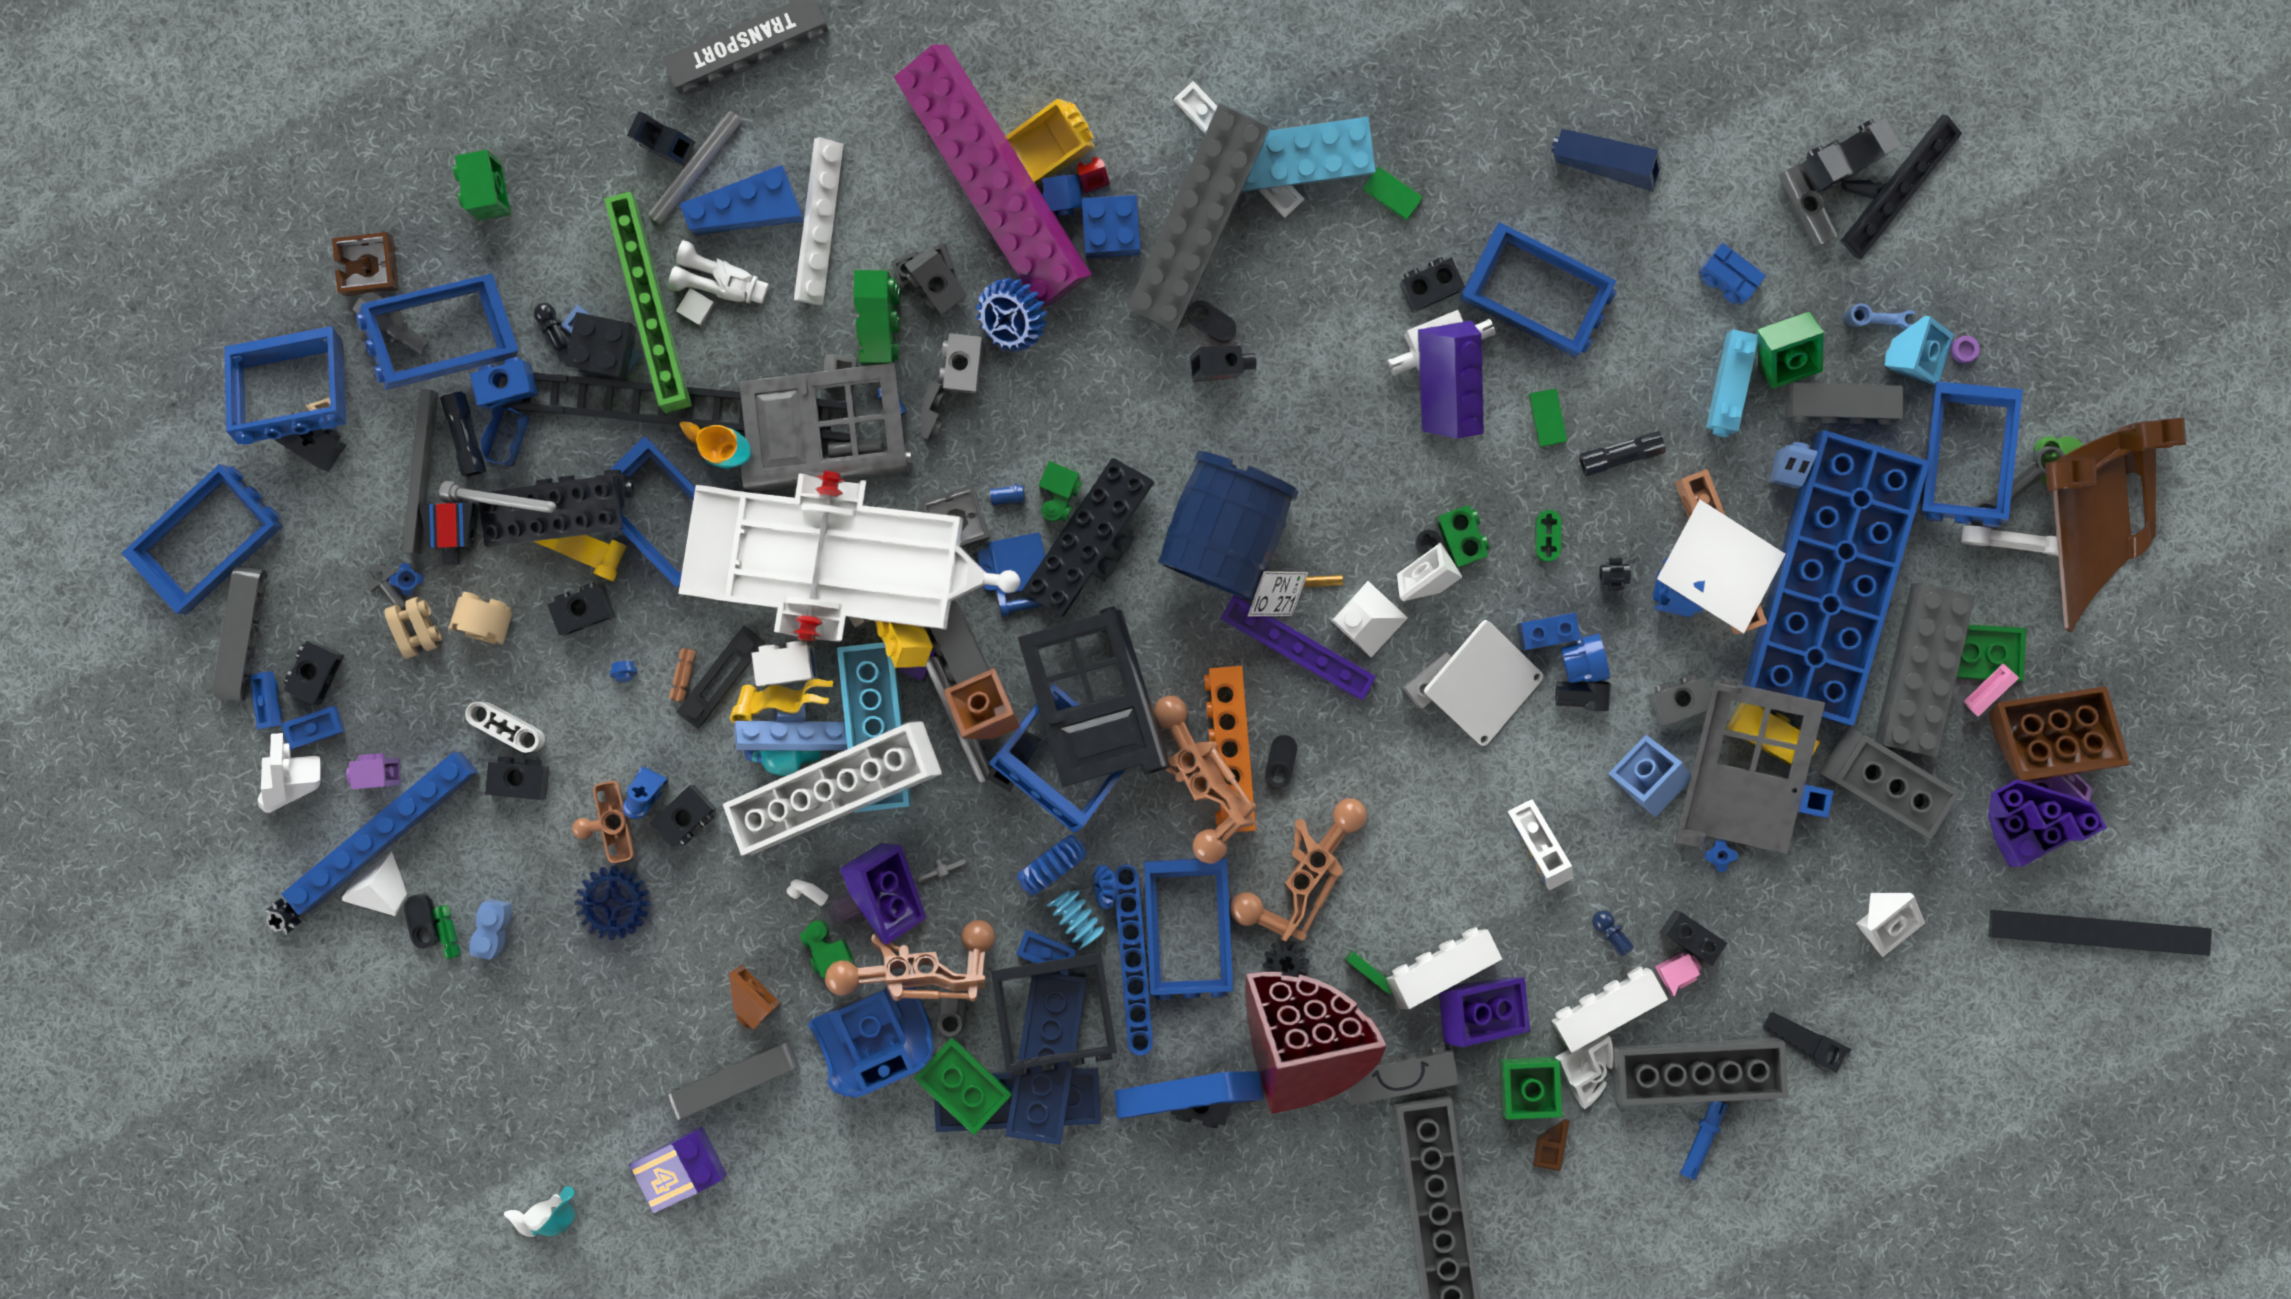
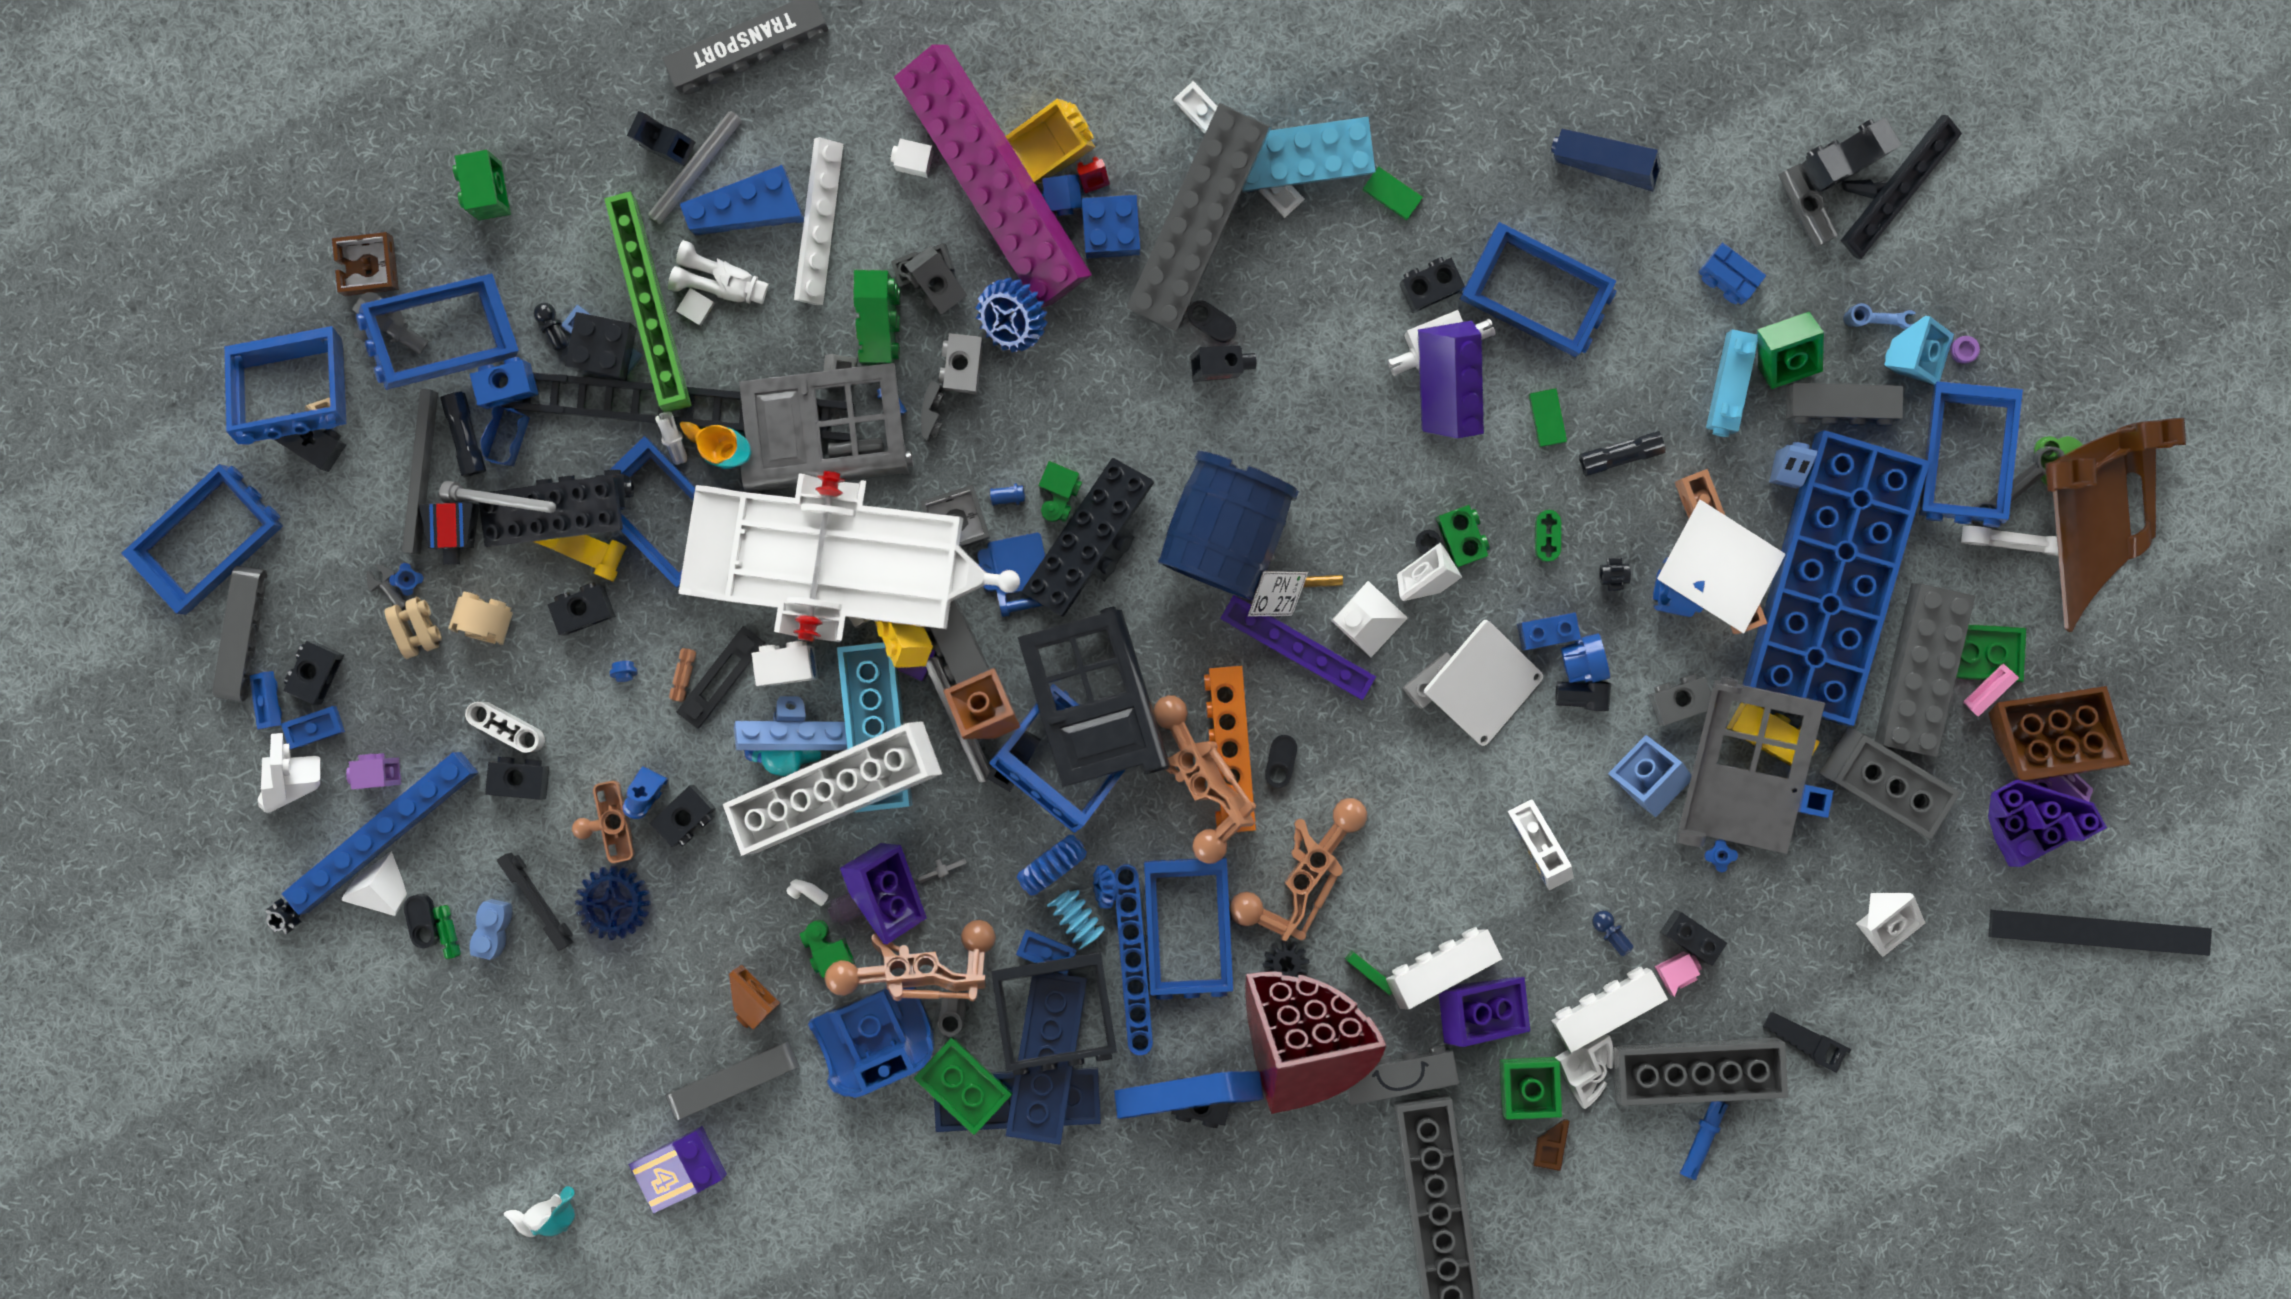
(513, 868): none -> black container
(671, 437): none -> white axle
(777, 697): yellow flag -> none
(912, 157): none -> white brick

